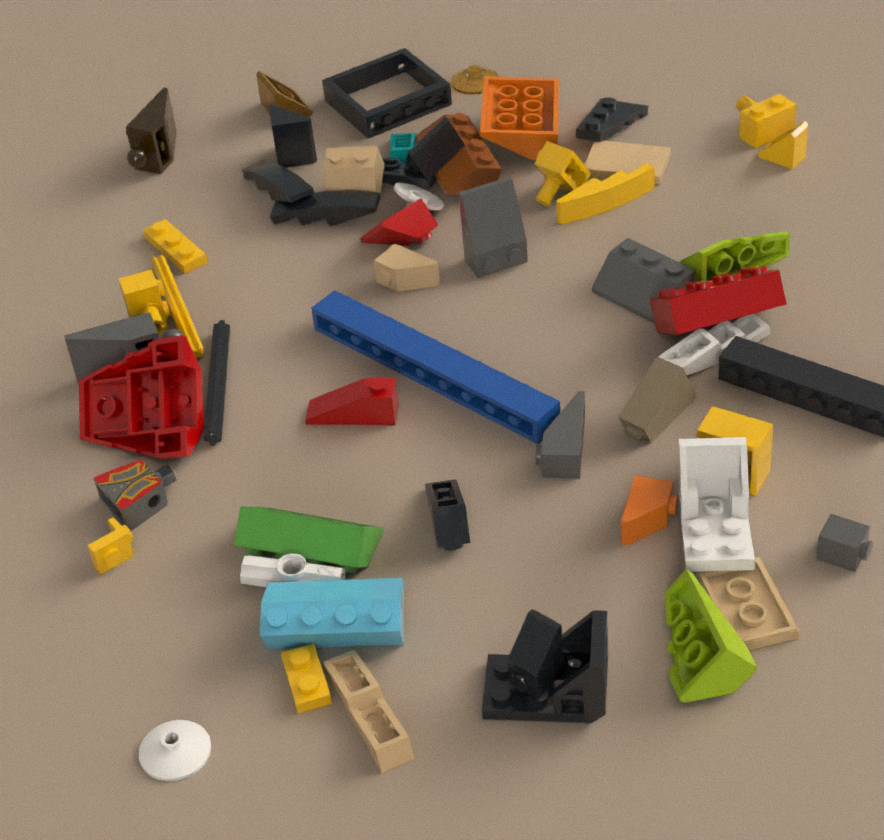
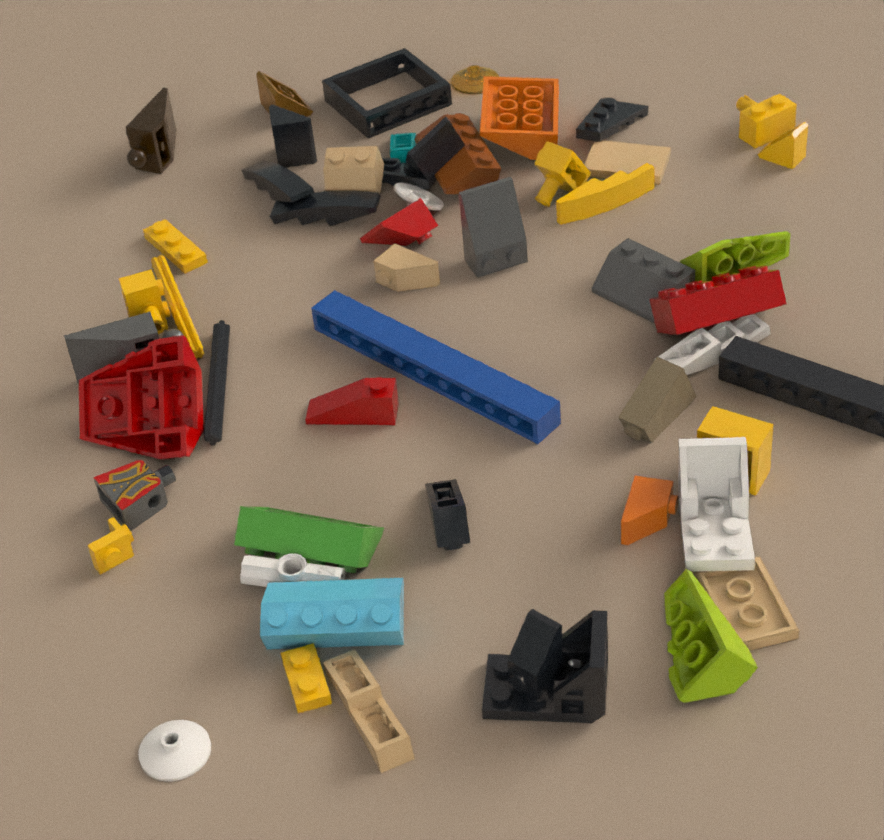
(563, 442): dark grey slope -> none
(844, 543): dark grey brick -> none

